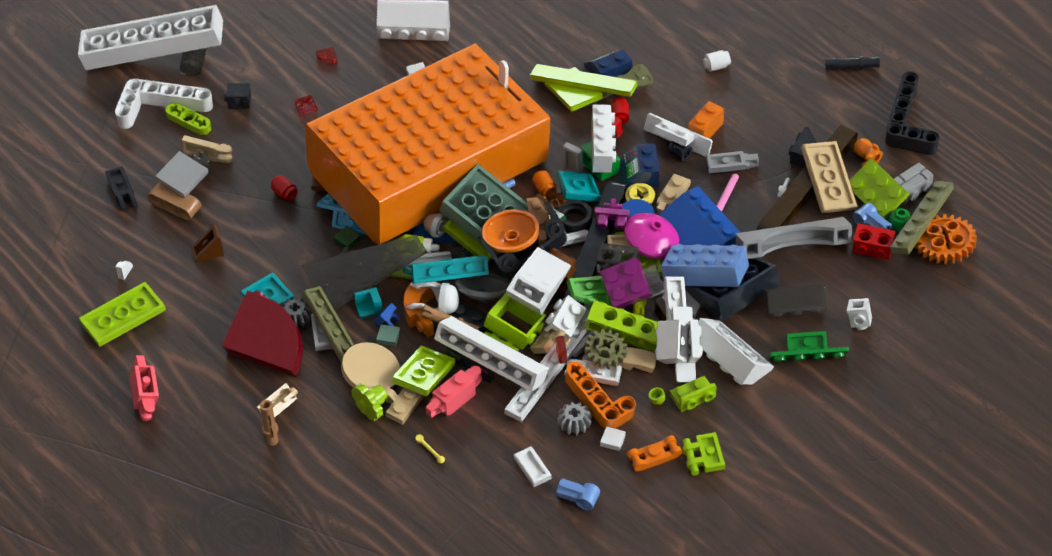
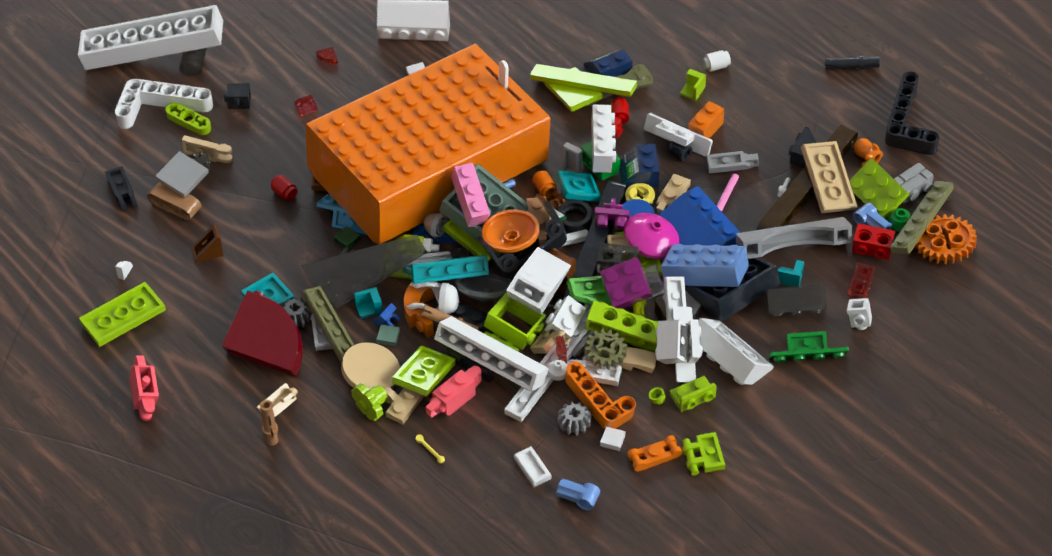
(470, 194): none -> bright pink brick
(557, 370): none -> white tile
(694, 85): none -> lime panel
(790, 276): none -> teal panel
(861, 281): none -> clear red slope

